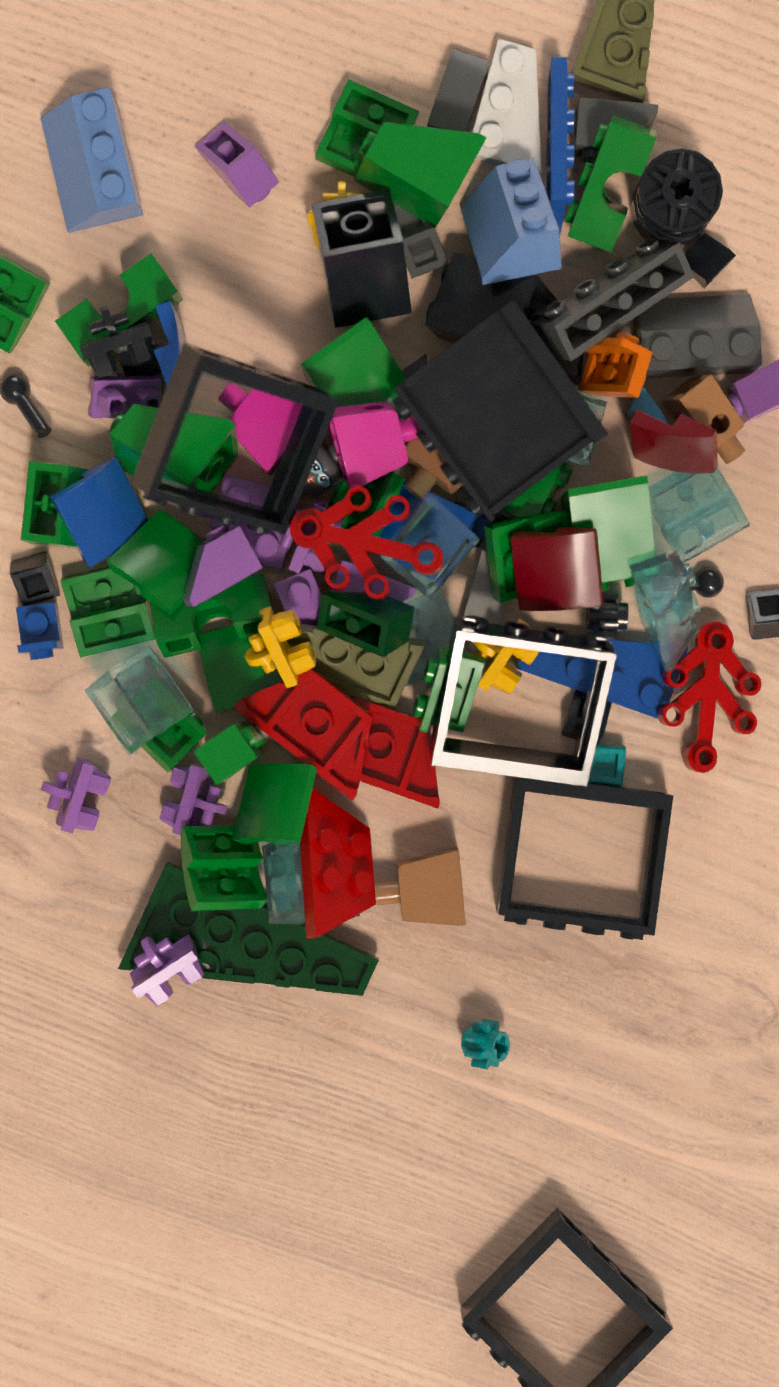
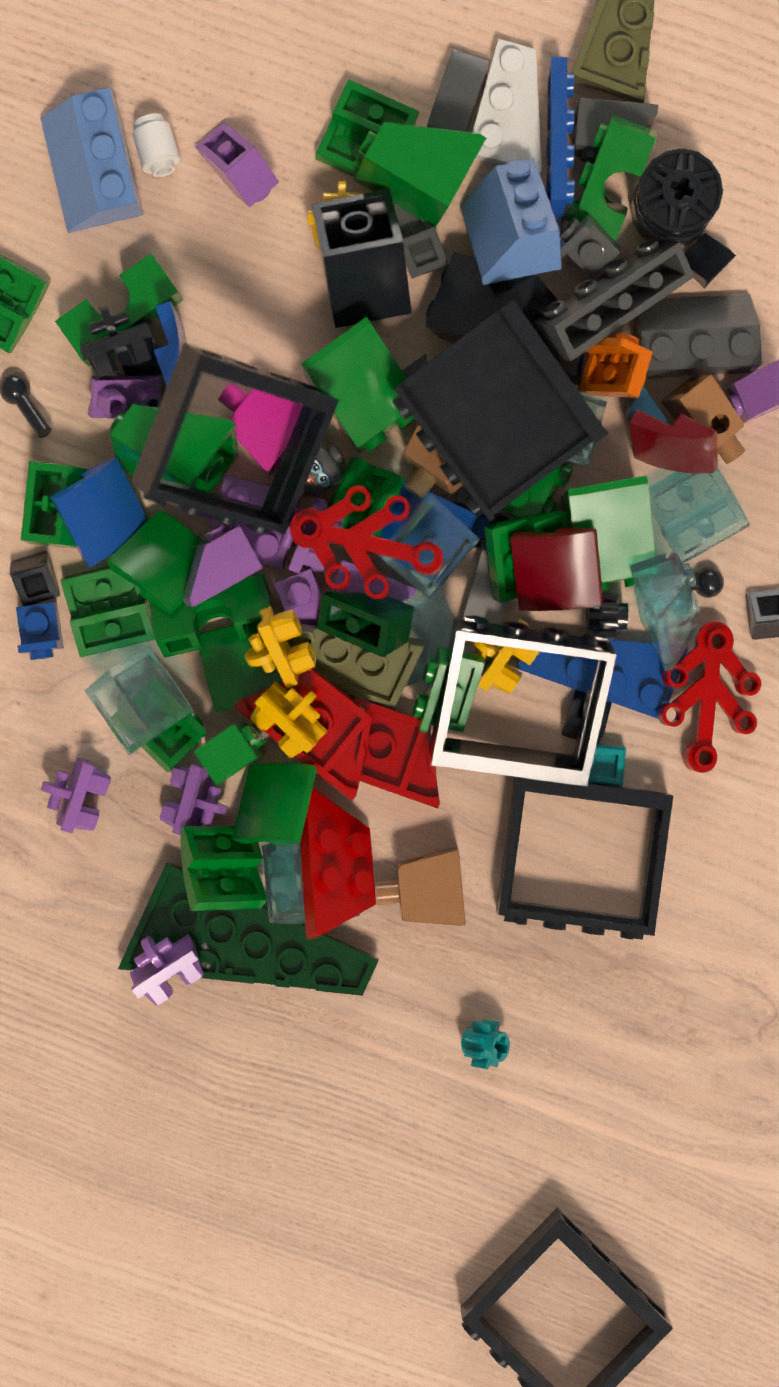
(155, 145): none -> white brick
(292, 715): none -> yellow hips
(370, 441): dark pink torso -> none
(588, 245): none -> dark grey bracket

